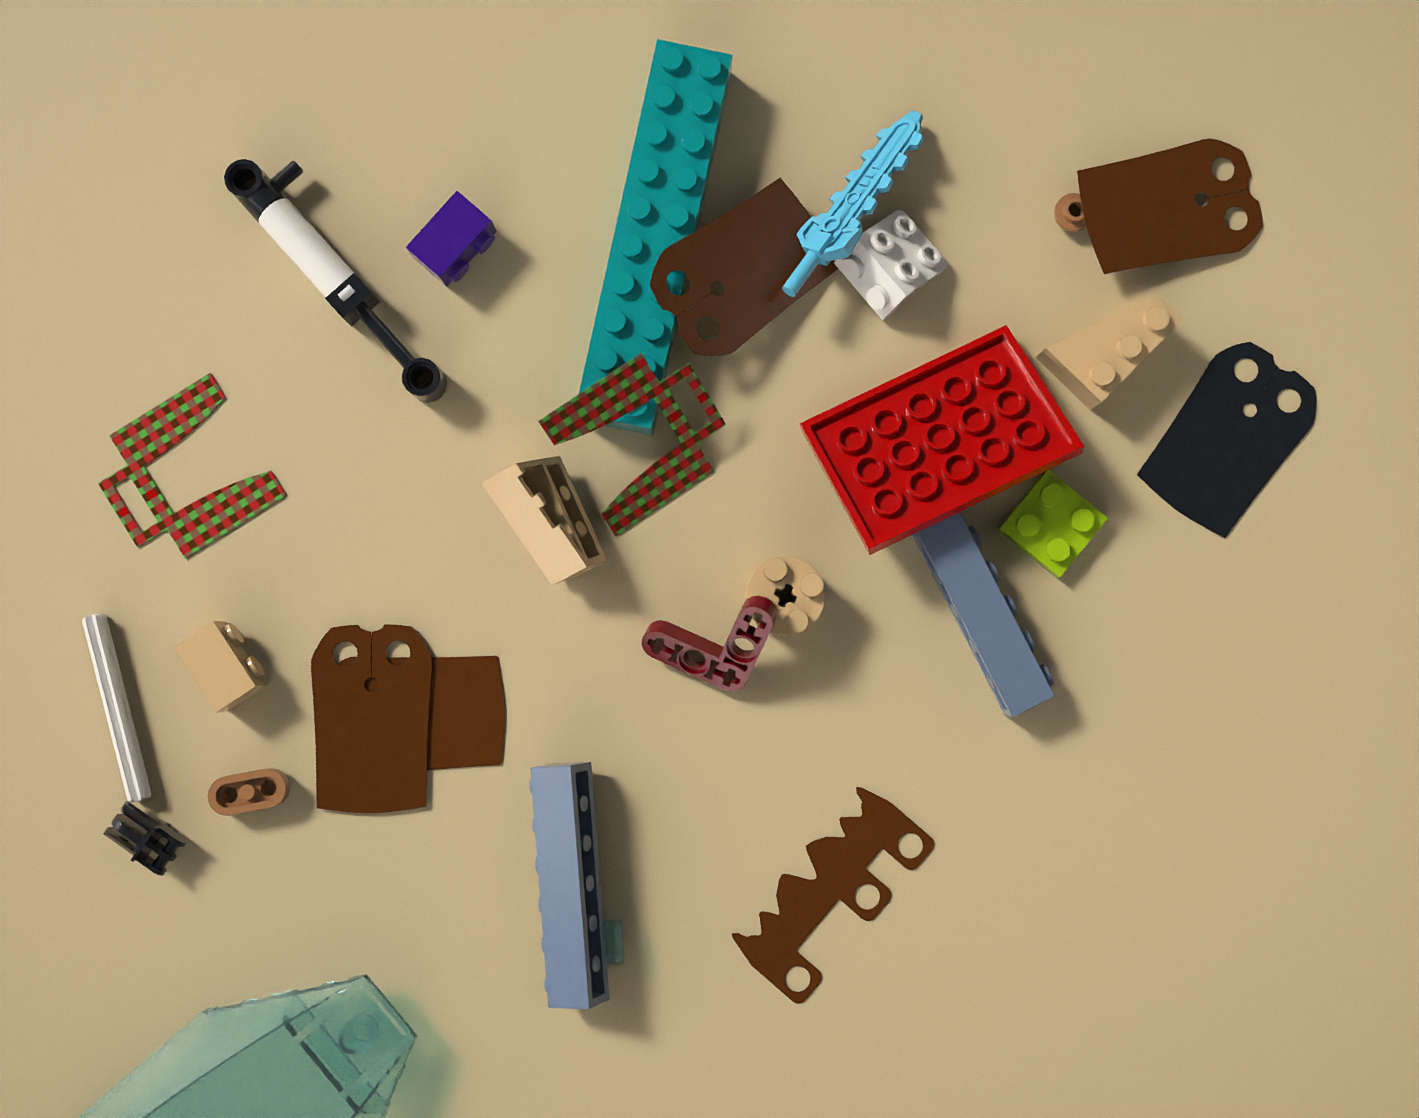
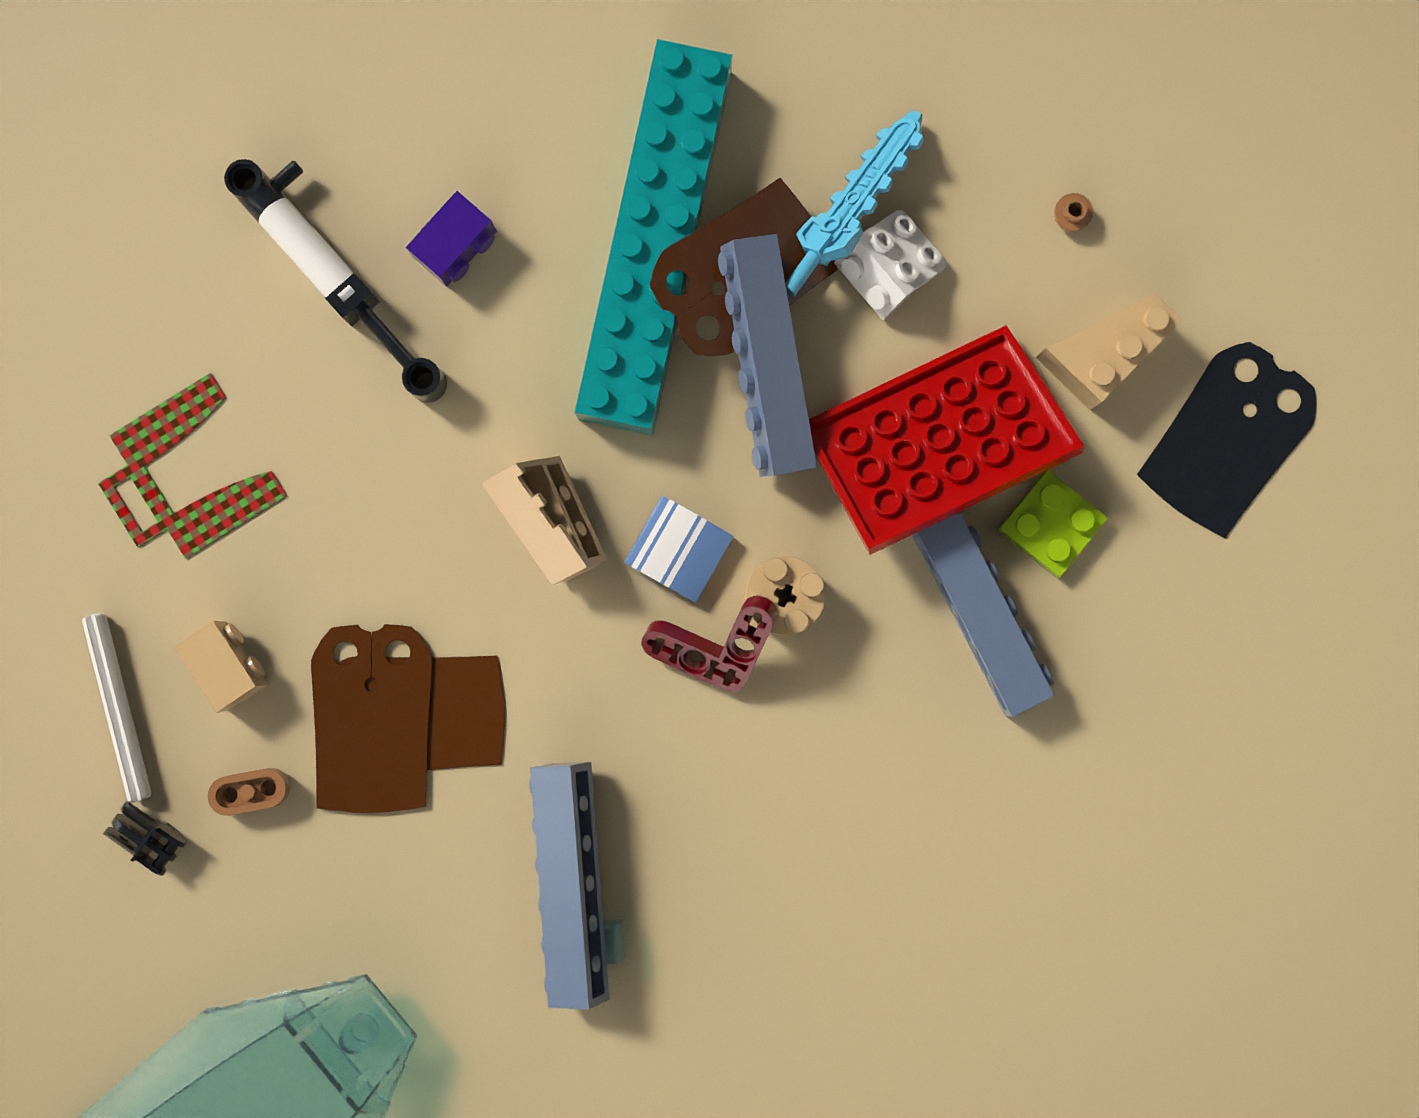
(615, 397): piece -> none
(678, 549): none -> slope
(767, 355): none -> sand blue brick
(839, 871): reddish brown piece -> none
(1147, 209): reddish brown piece -> none

